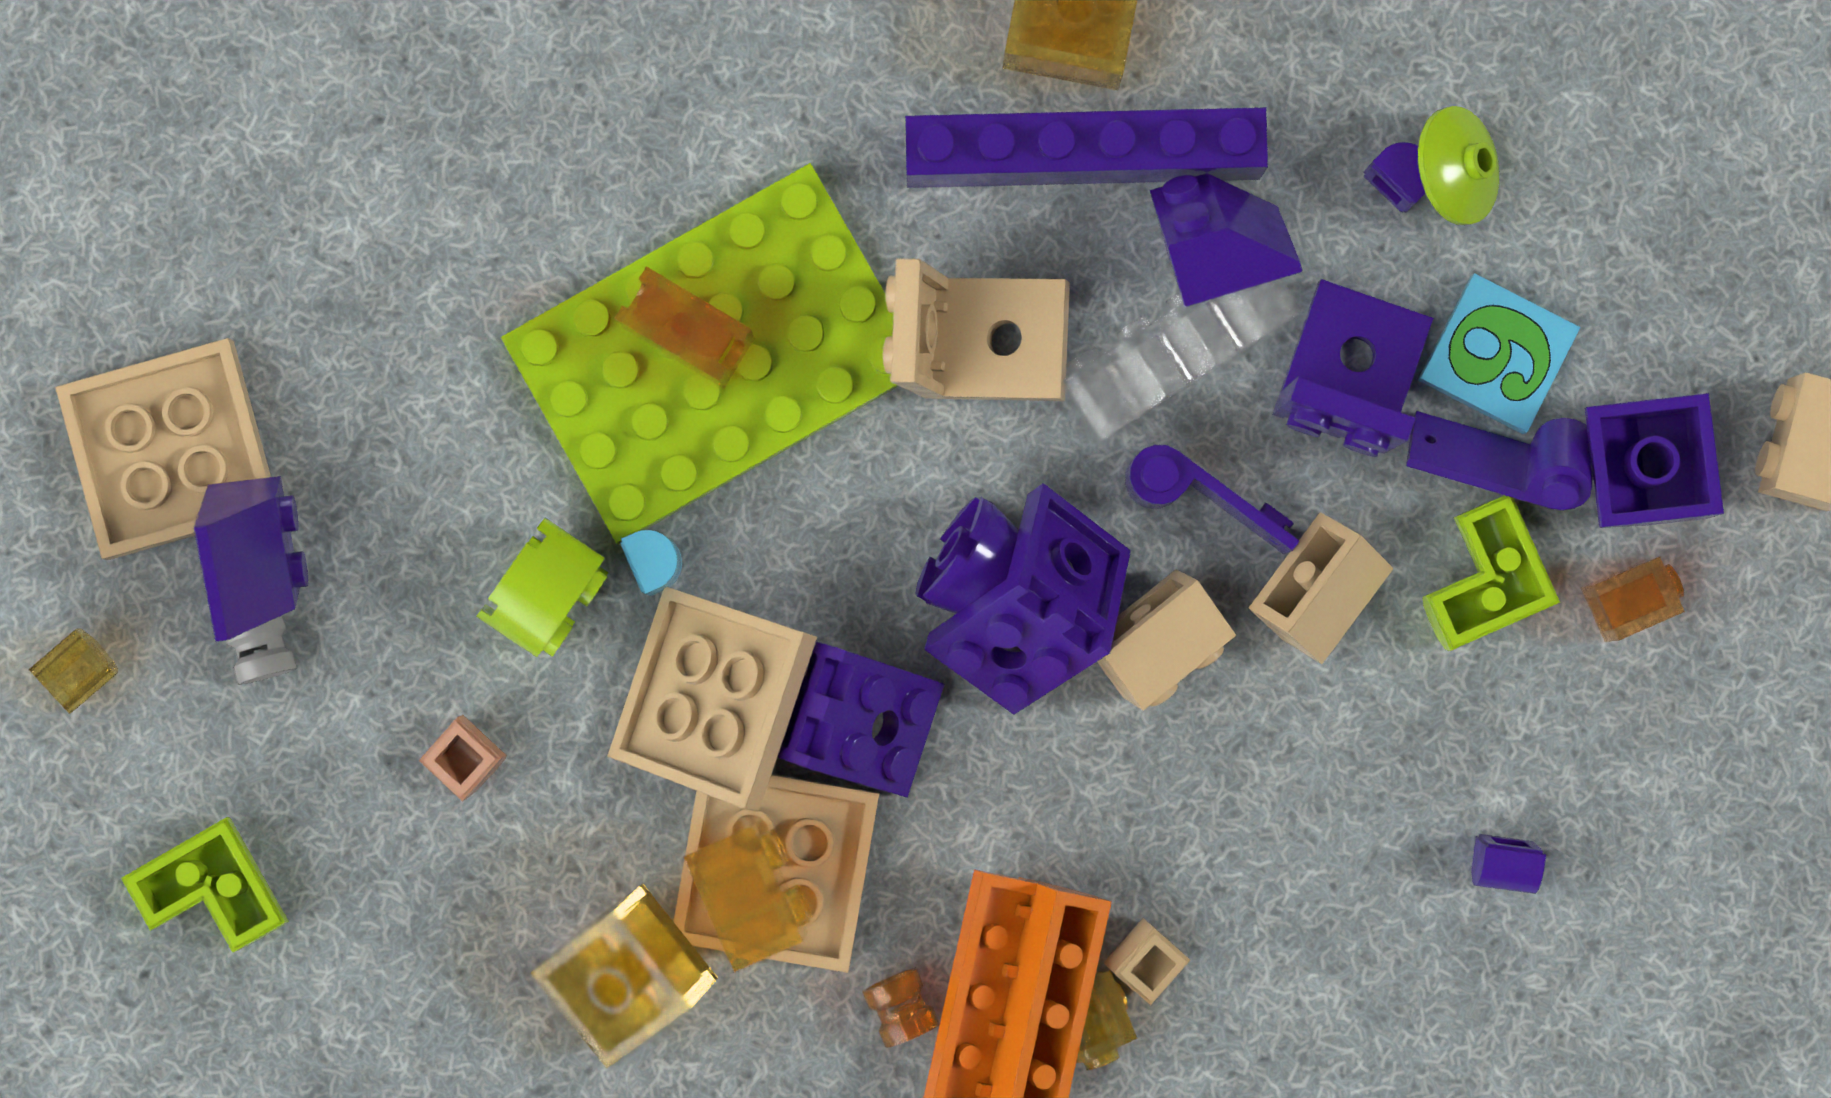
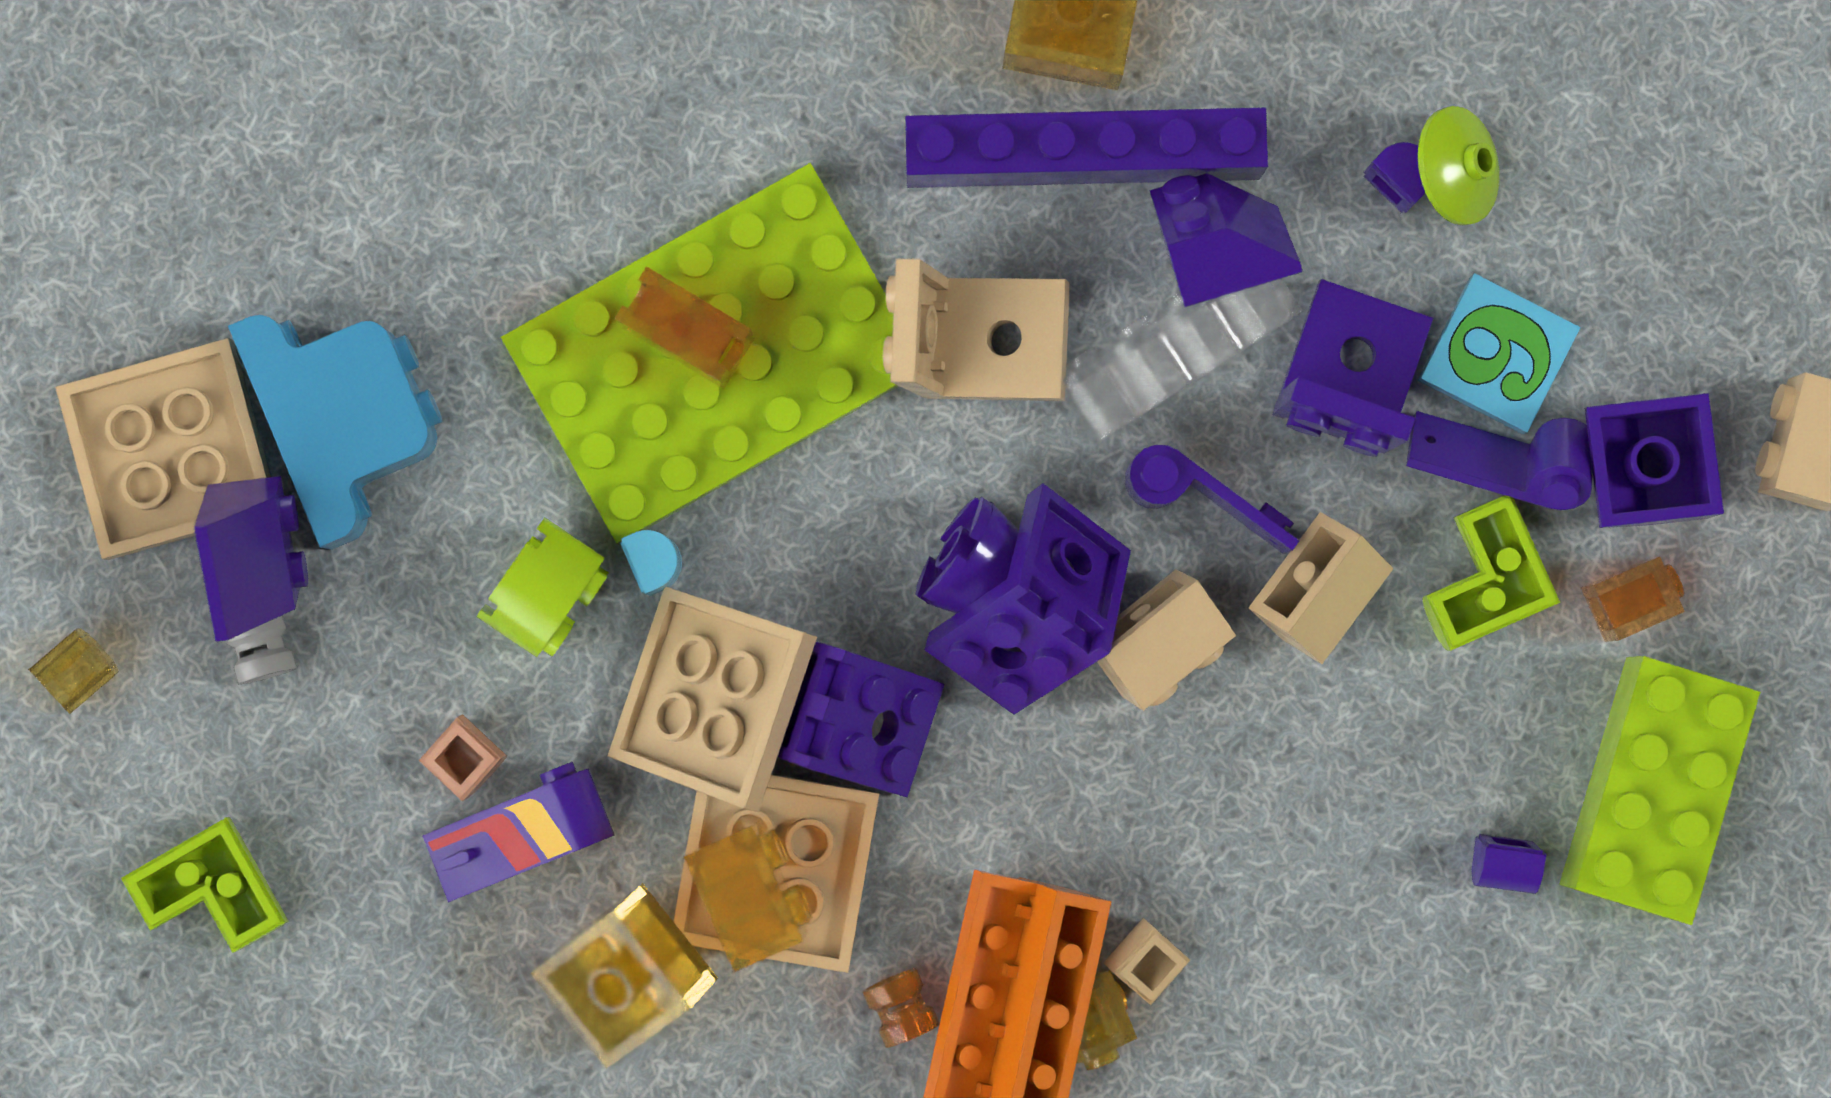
(338, 414): none -> dark azure brick
(519, 833): none -> door
(1659, 788): none -> lime brick

